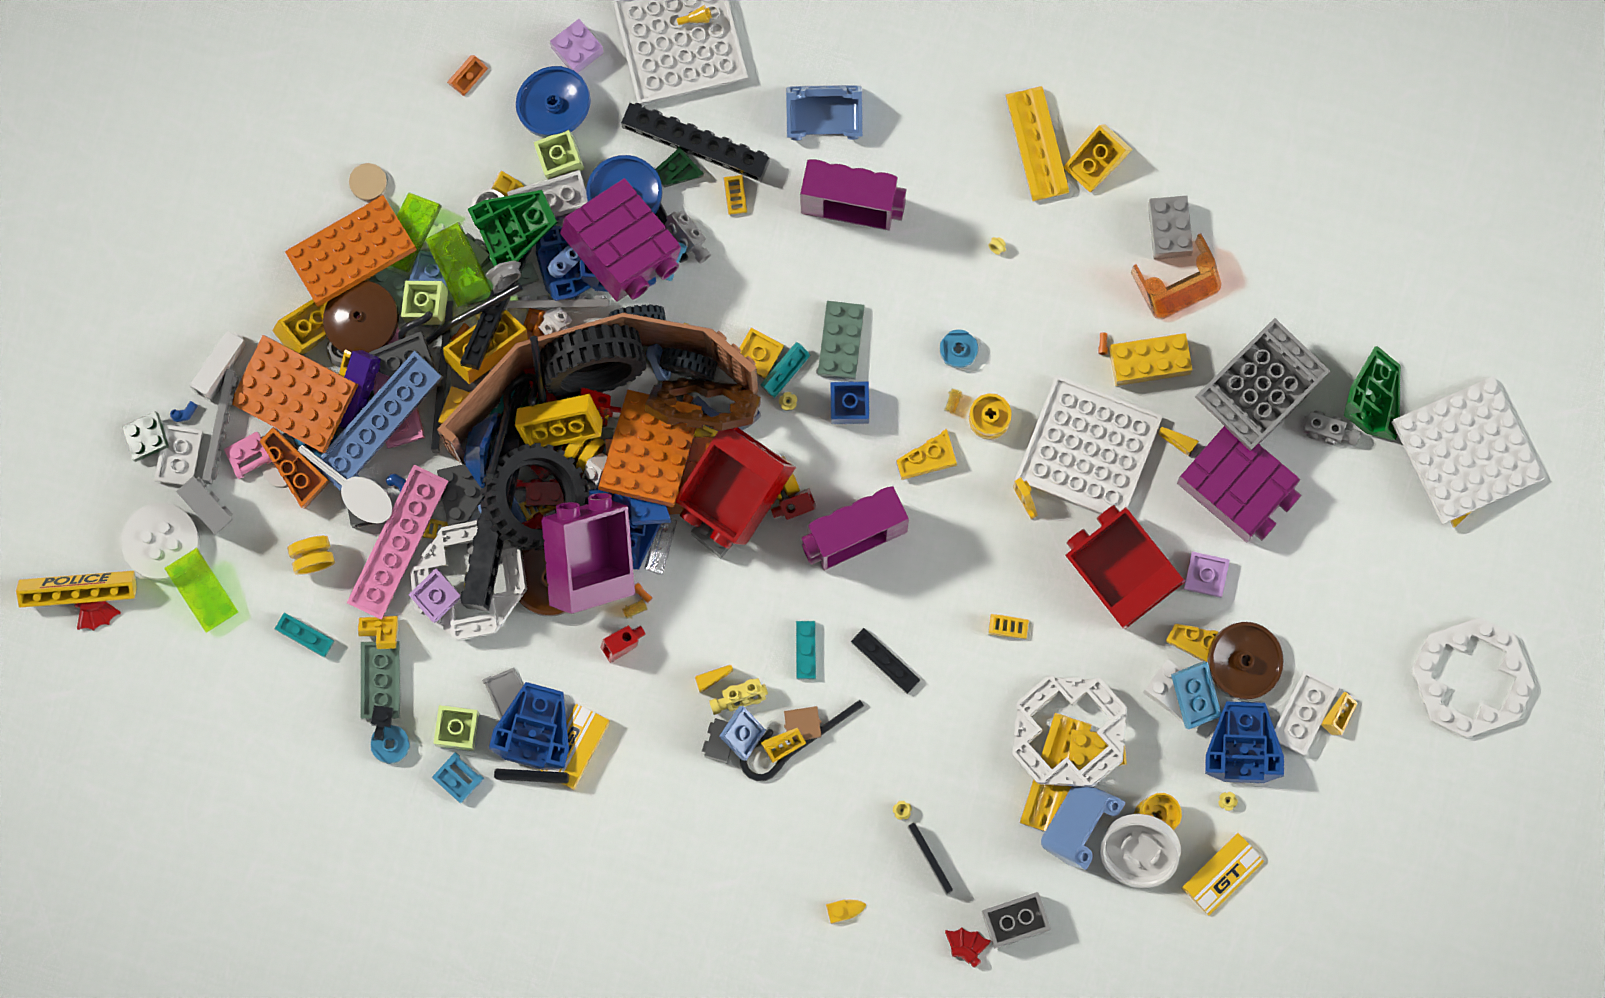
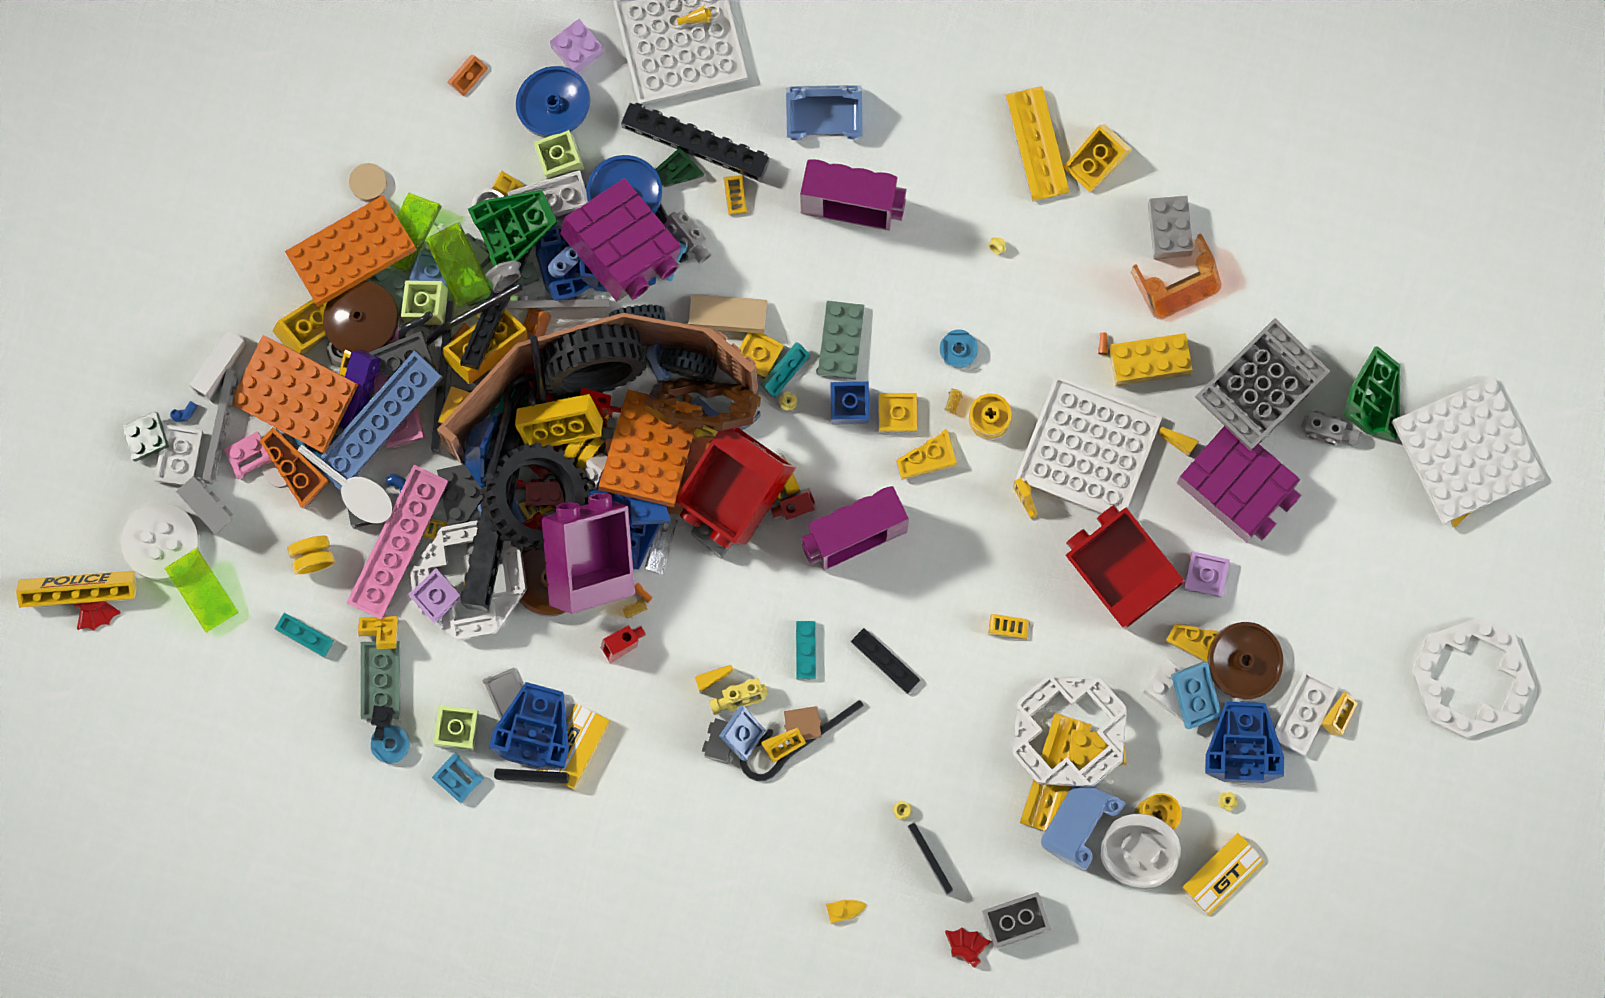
(555, 321): white brick -> none
(728, 313): none -> tan tile
(897, 412): none -> yellow plate

